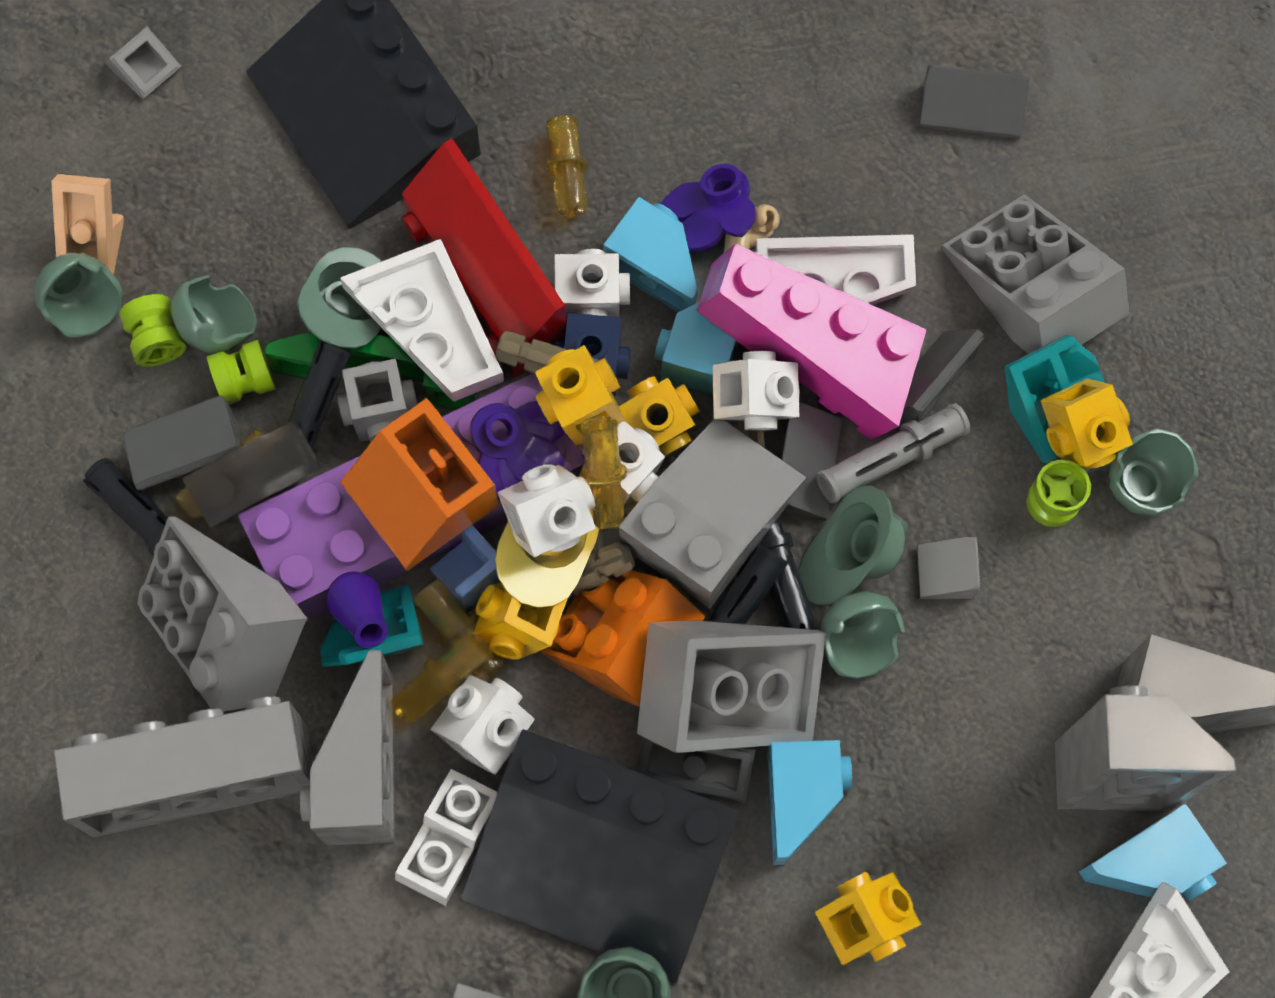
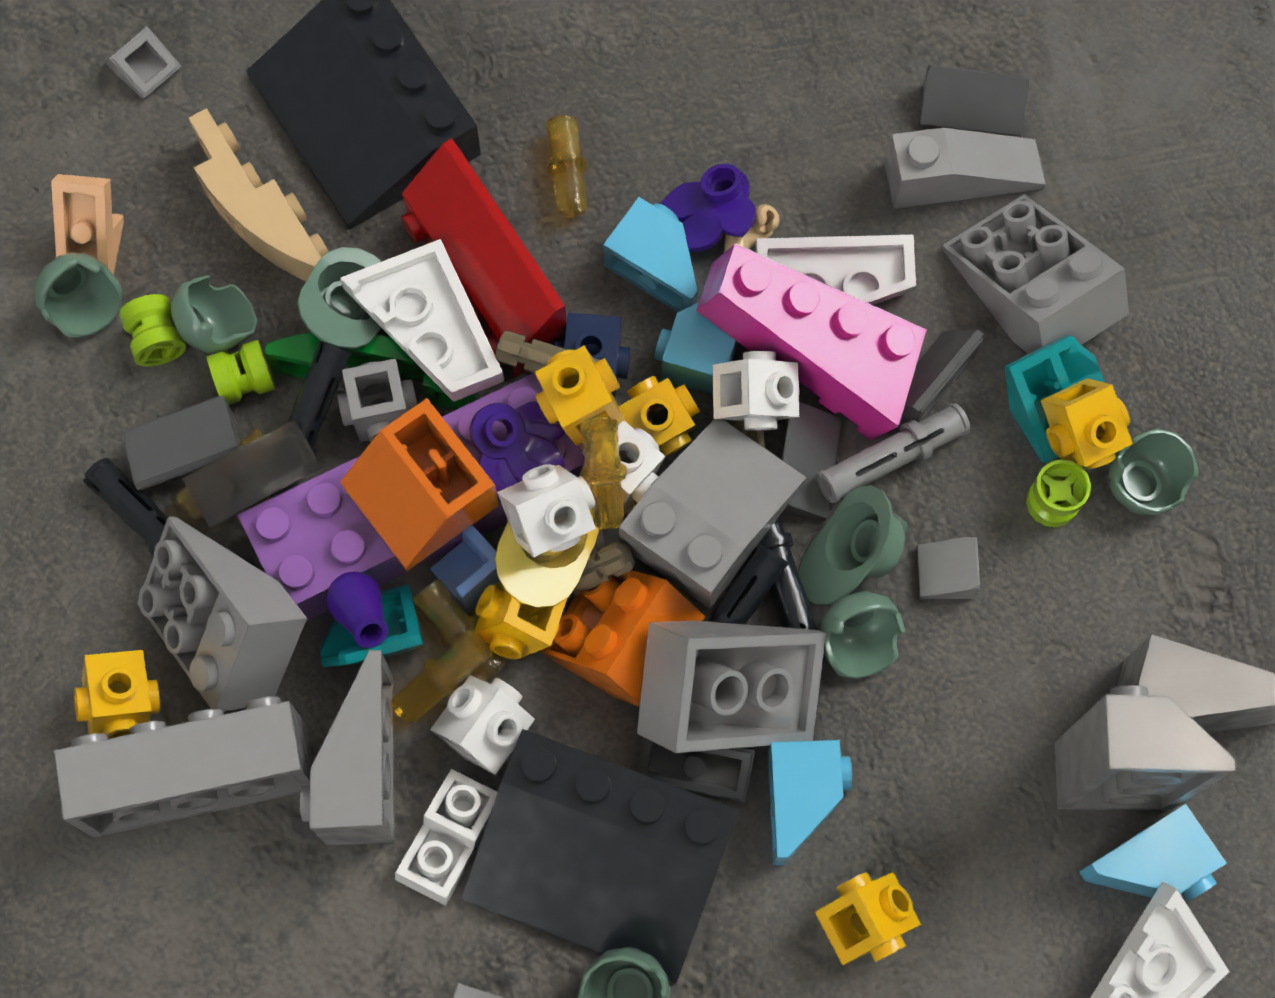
(115, 693): none -> yellow brick
(254, 210): none -> tan slope
(591, 283): white brick -> none
(959, 165): none -> light grey slope

